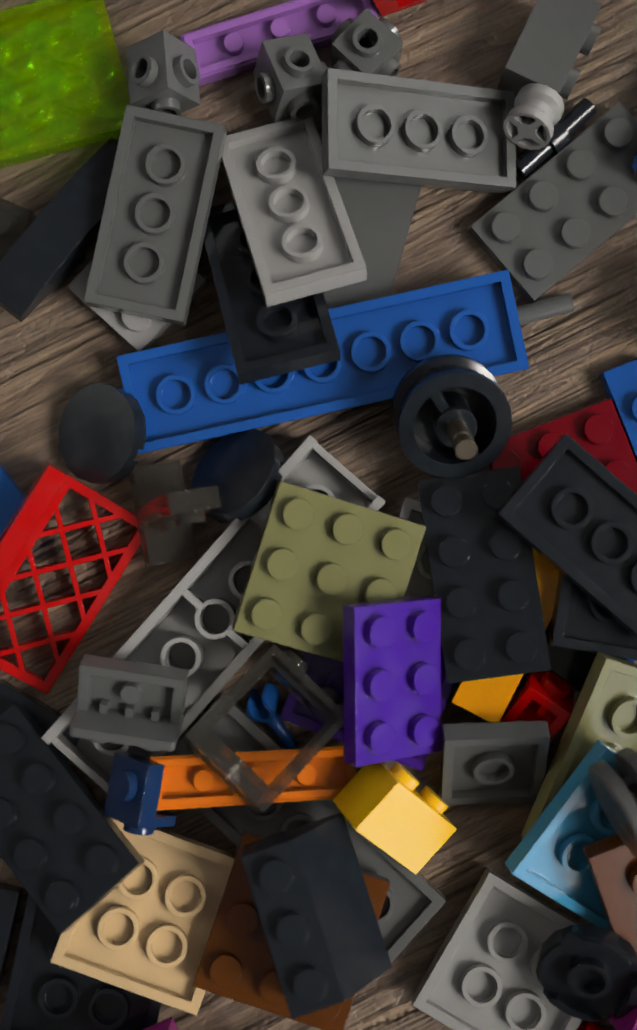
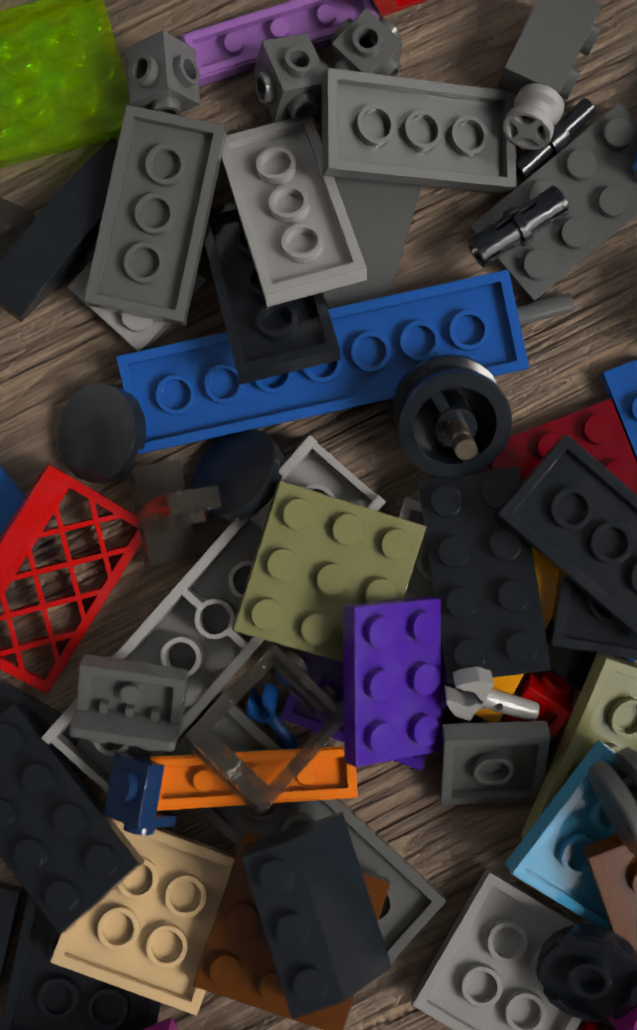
(395, 814): yellow brick -> none
(481, 695): none -> light grey bar
(518, 226): none -> black pin

